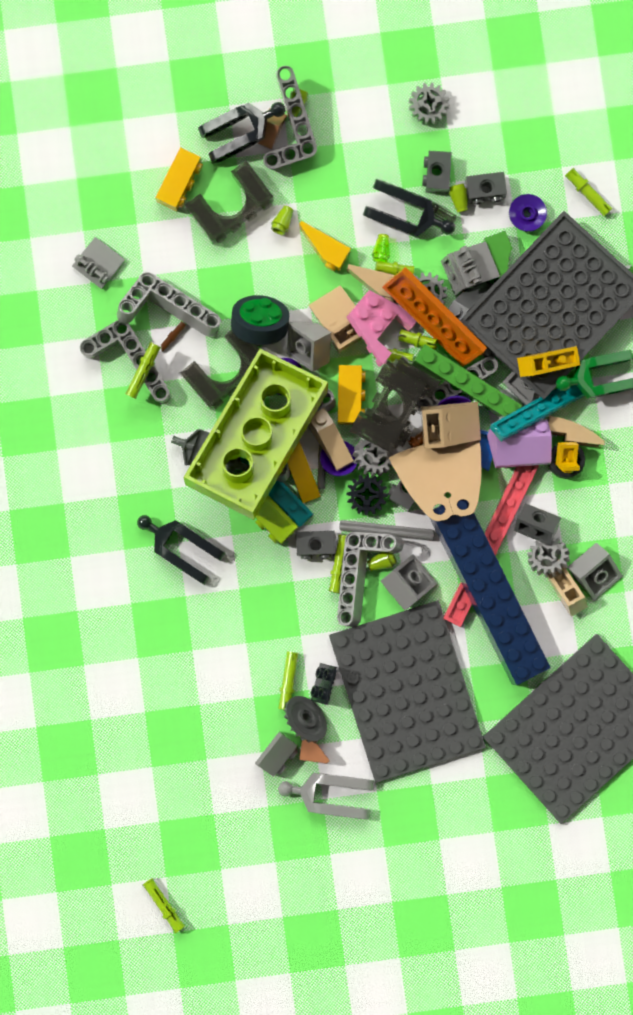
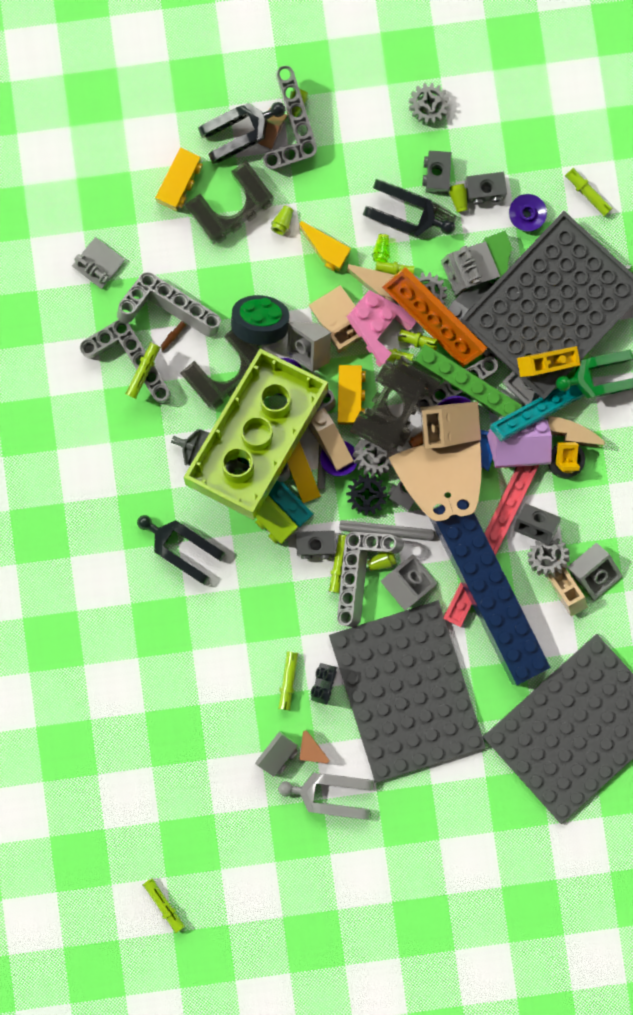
(305, 719): dark grey gear -> none

